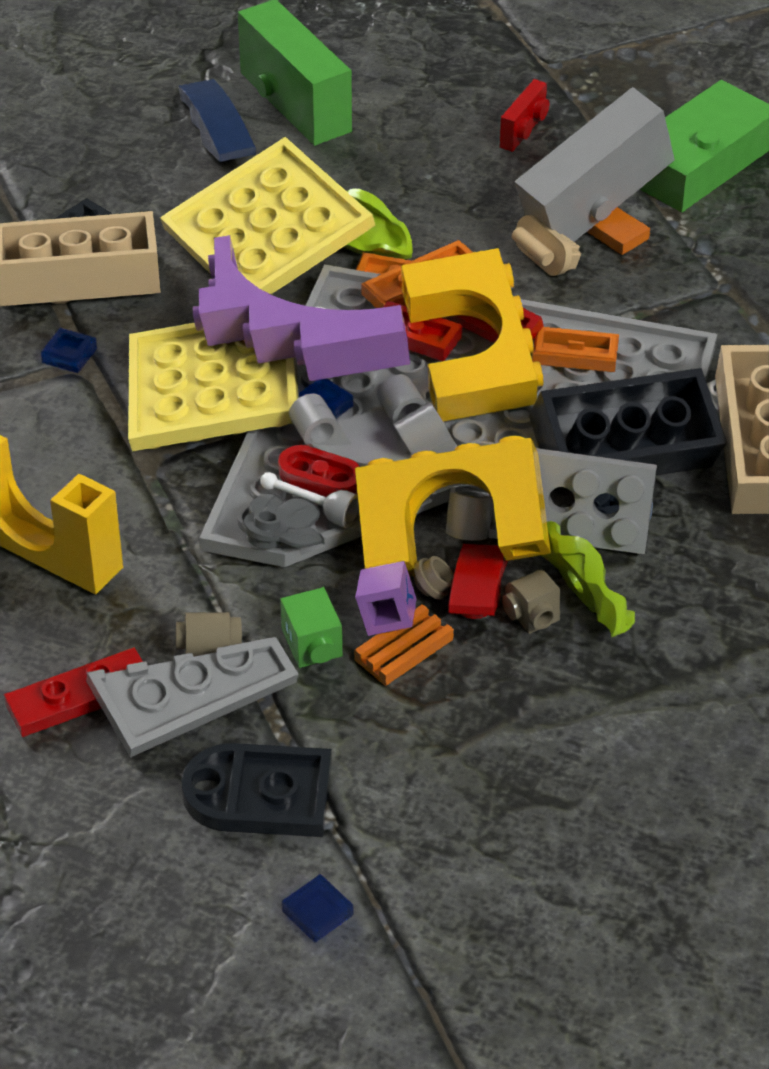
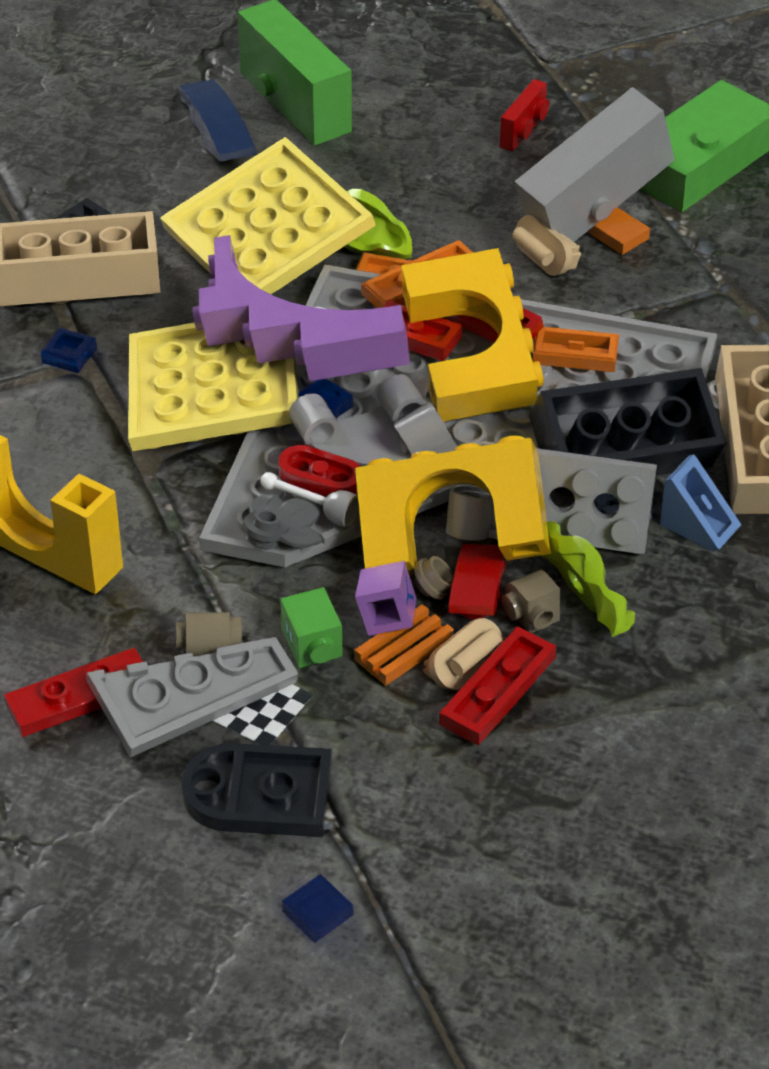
(268, 716): none -> sticker
(463, 654): none -> tan piece
(497, 685): none -> red plate
(696, 507): none -> medium blue slope

